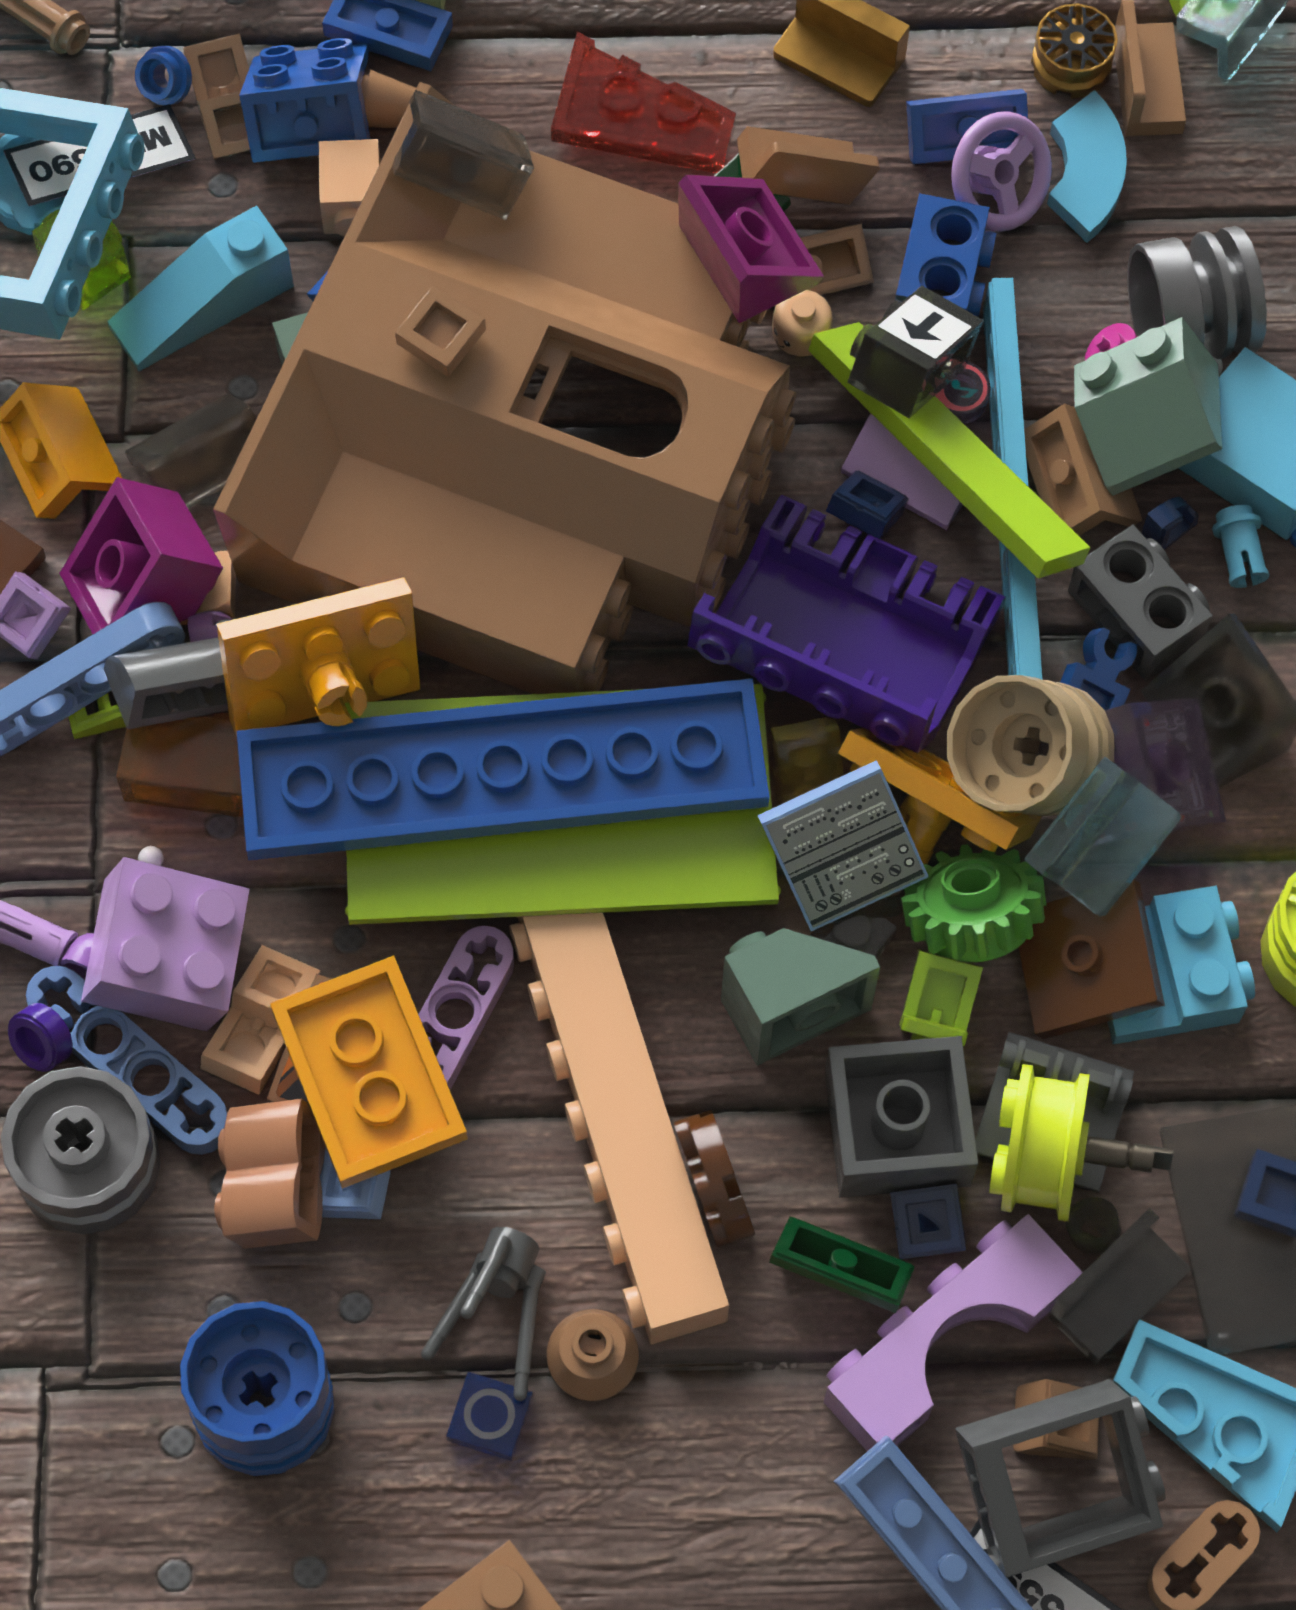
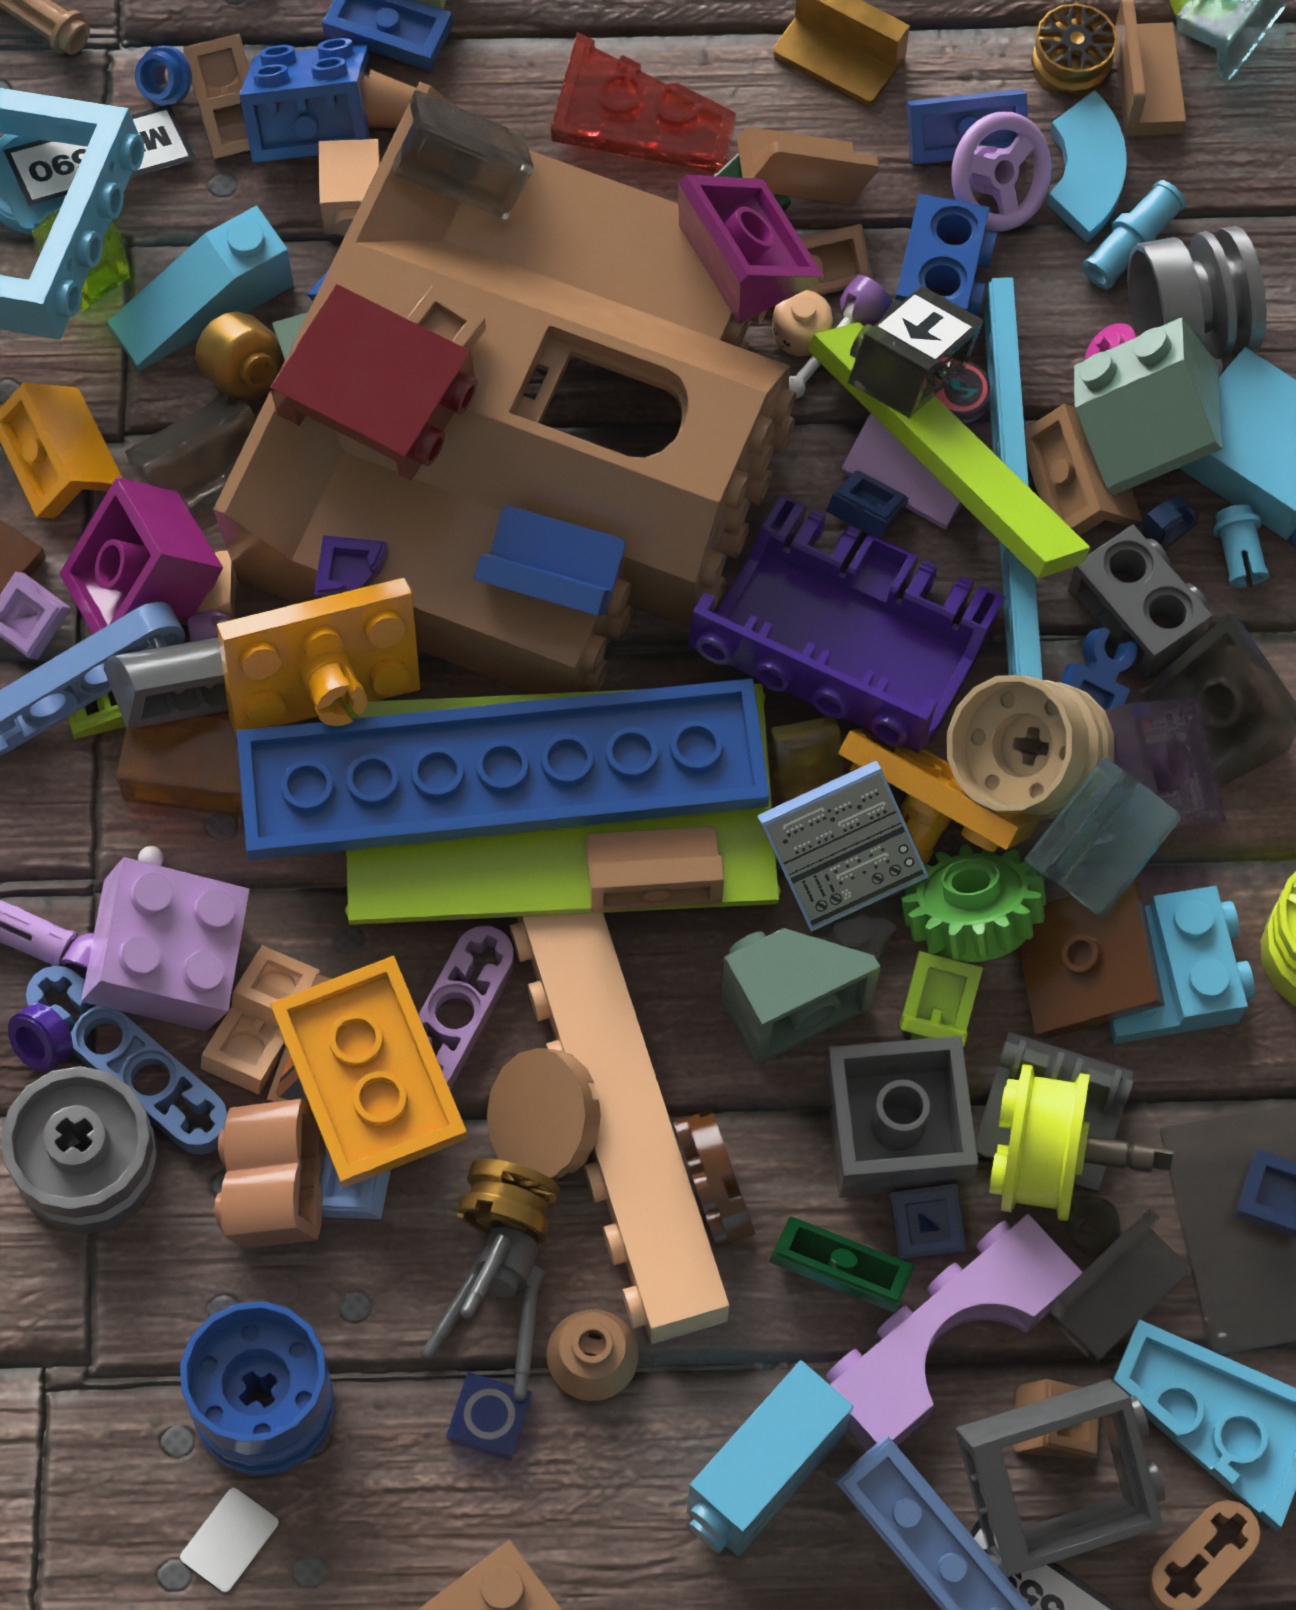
(229, 1539): none -> white sticker
(239, 355): none -> pearl gold head
(348, 564): none -> dark purple tile
(376, 380): none -> dark red panel
(508, 1197): none -> pearl gold wheel
(543, 1112): none -> medium nougat tile
(553, 561): none -> blue panel
(654, 869): none -> medium nougat panel
(767, 1460): none -> medium azure brick
(861, 302): none -> medium lavender hinge
(1130, 229): none -> medium azure pin

